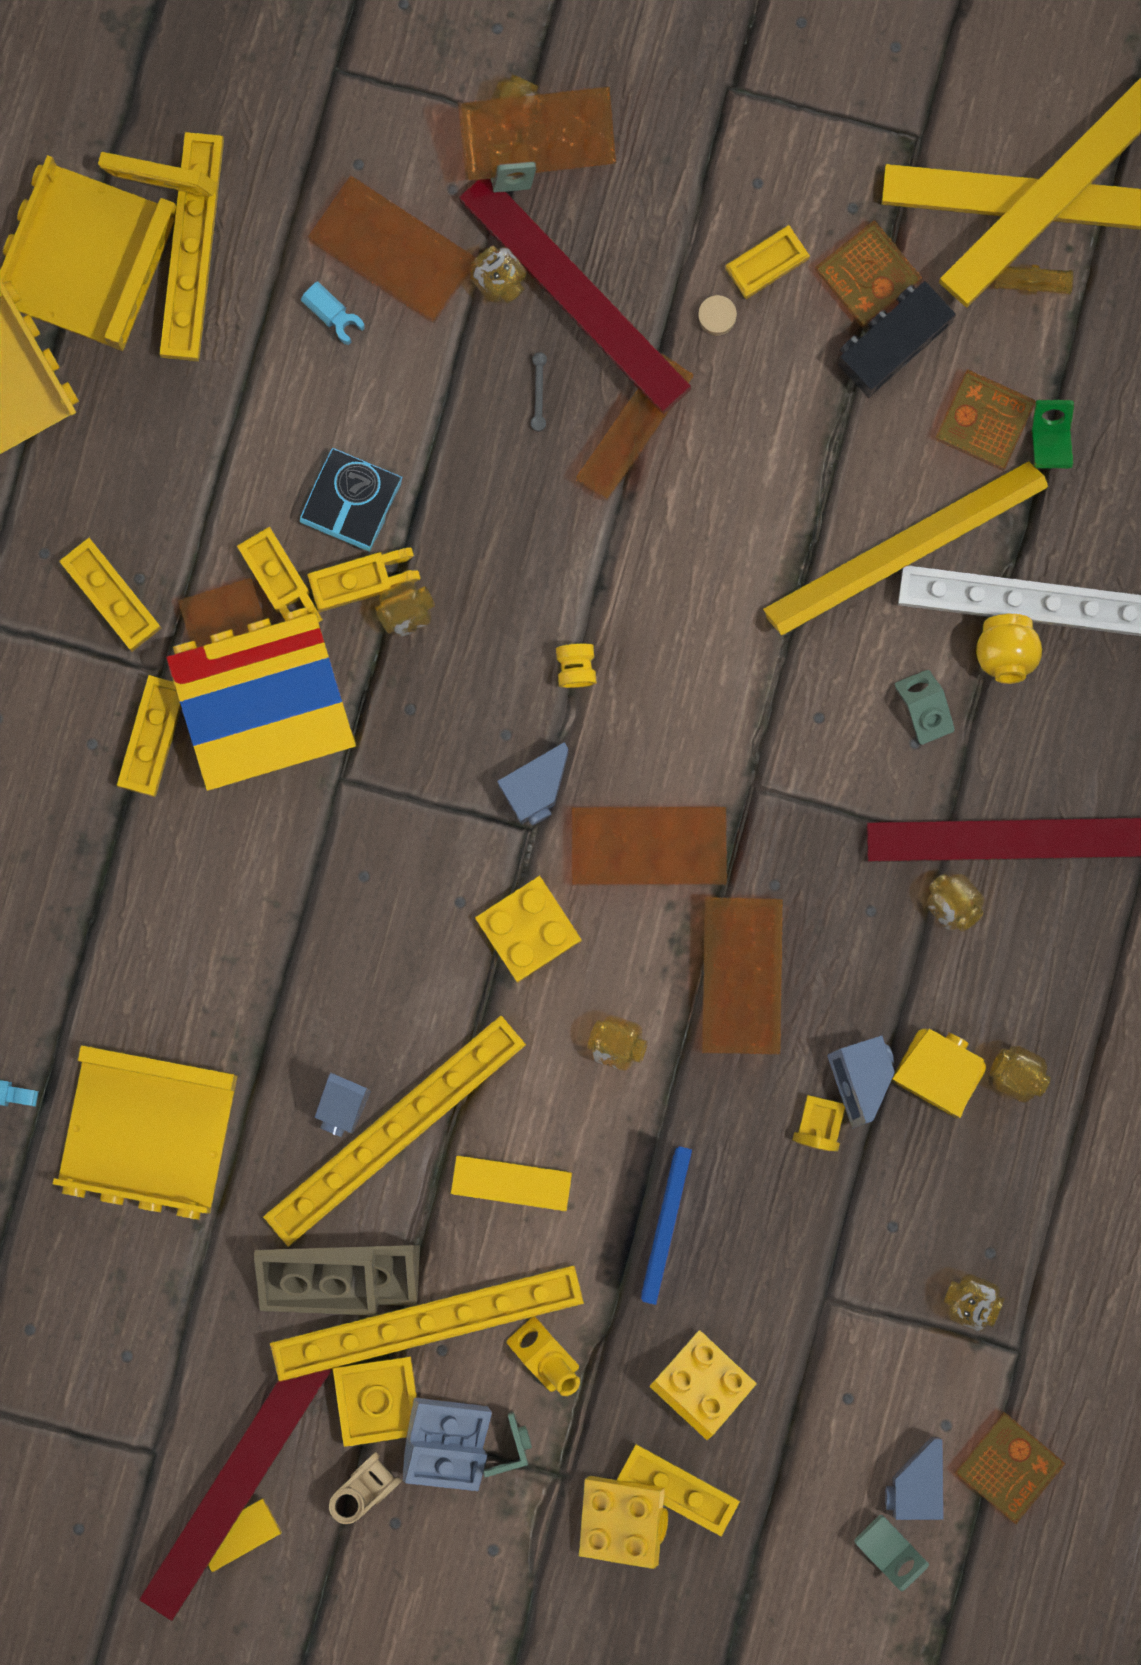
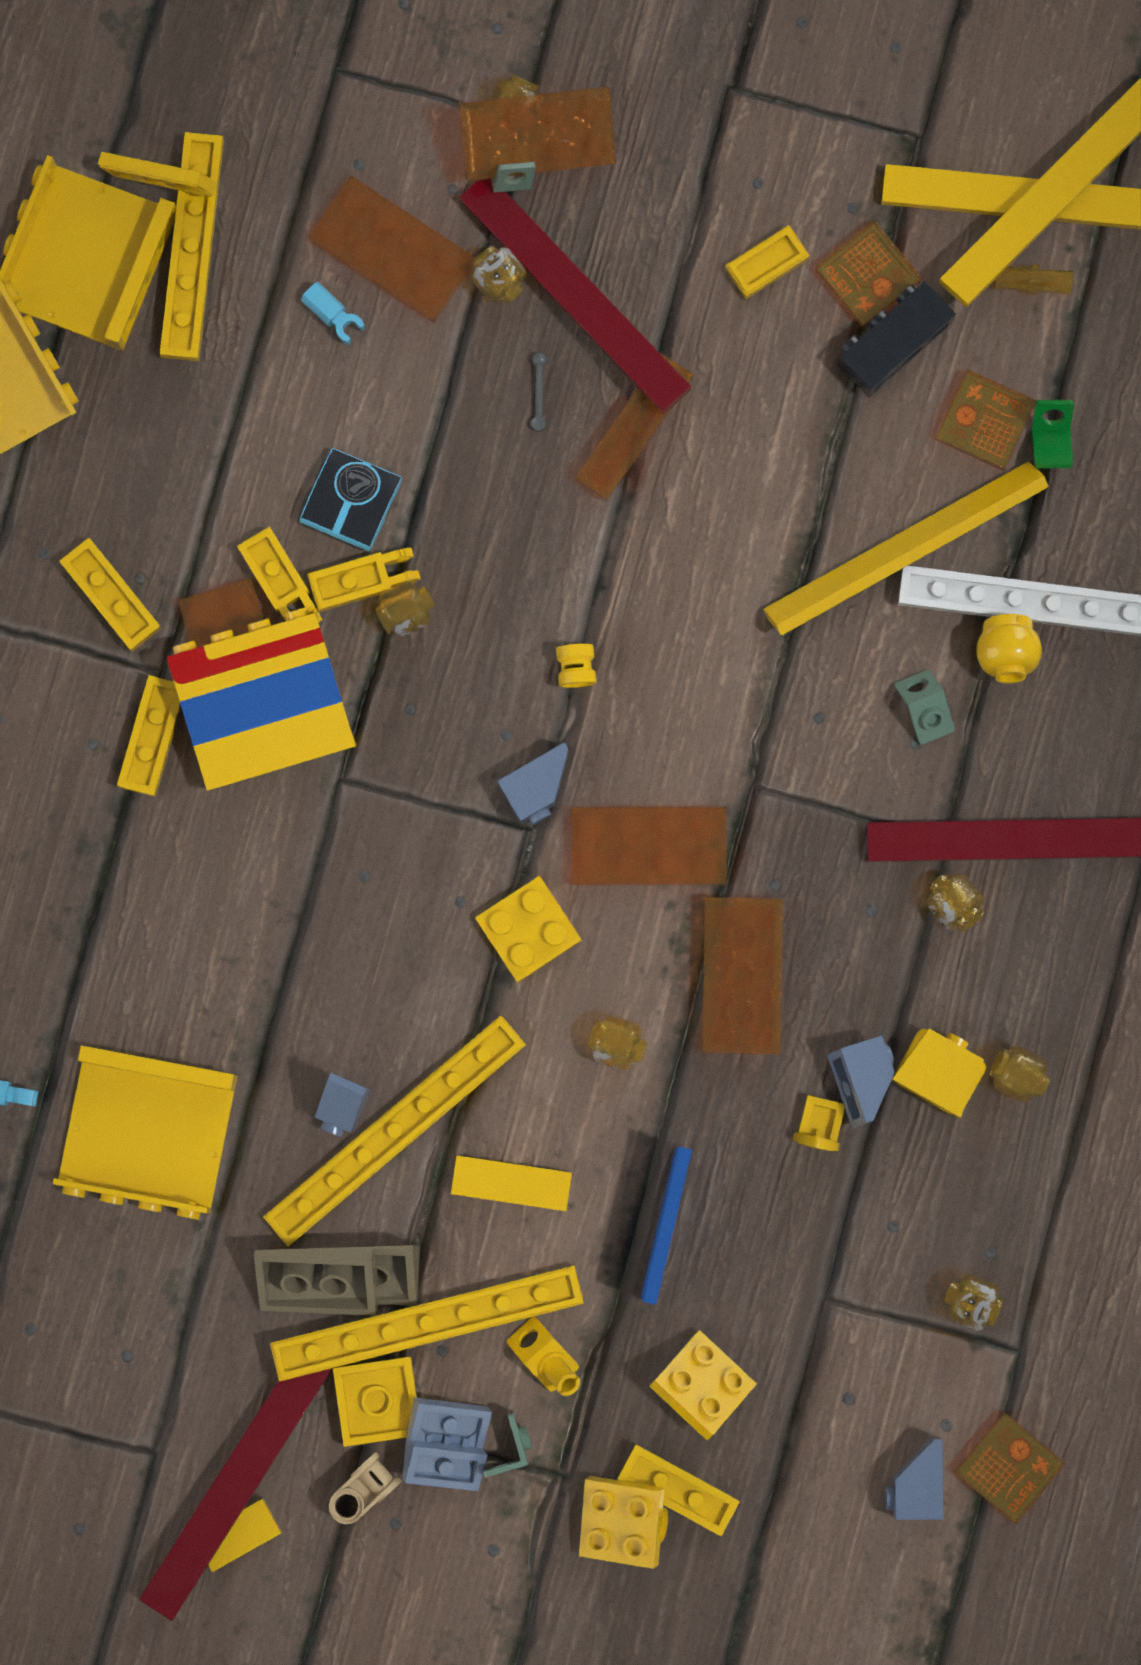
(717, 315): tan tile -> none
(890, 1551): sand green bracket -> none

